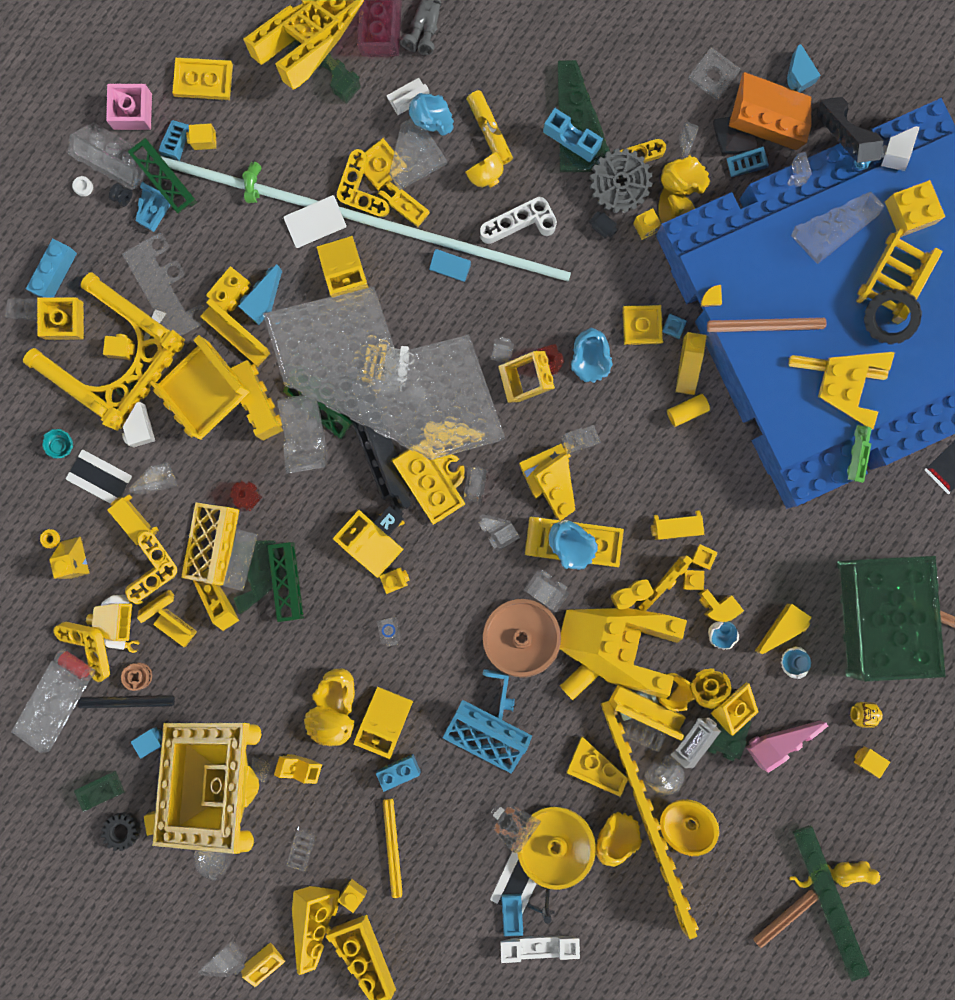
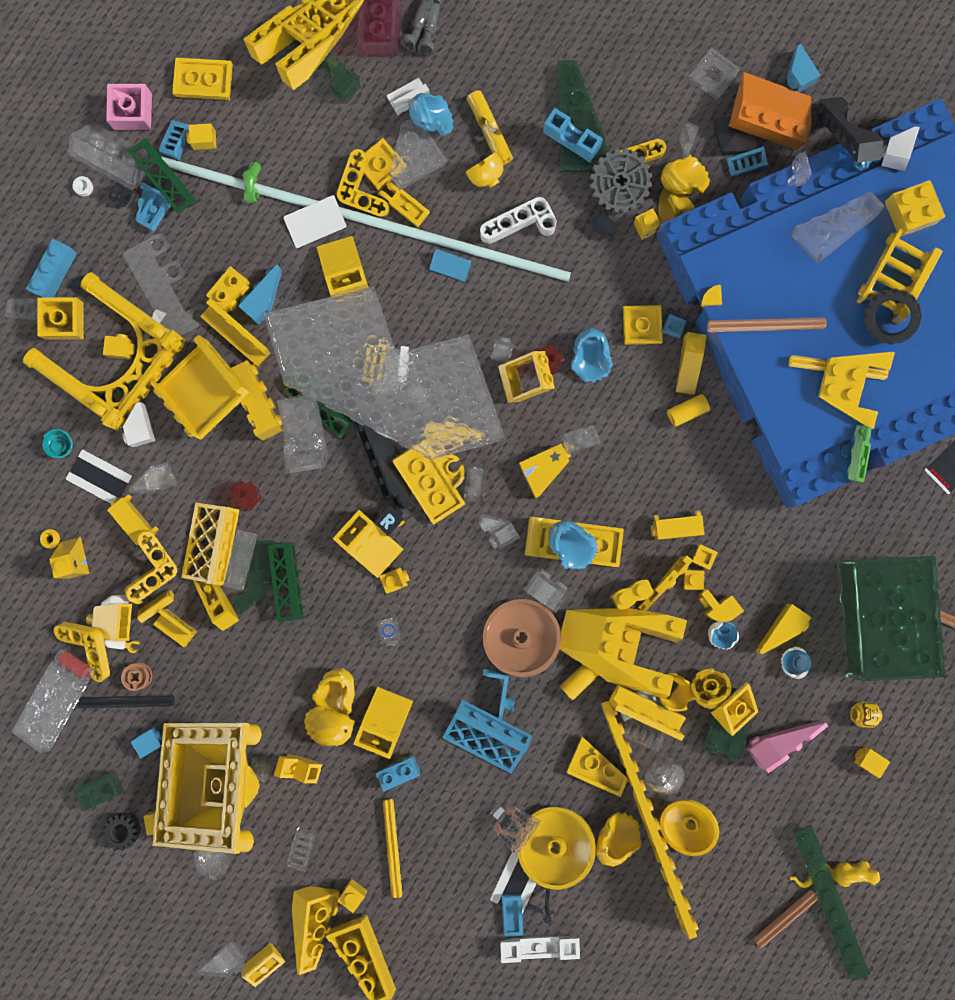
(557, 486): yellow wing -> none
(696, 742): light grey window -> none

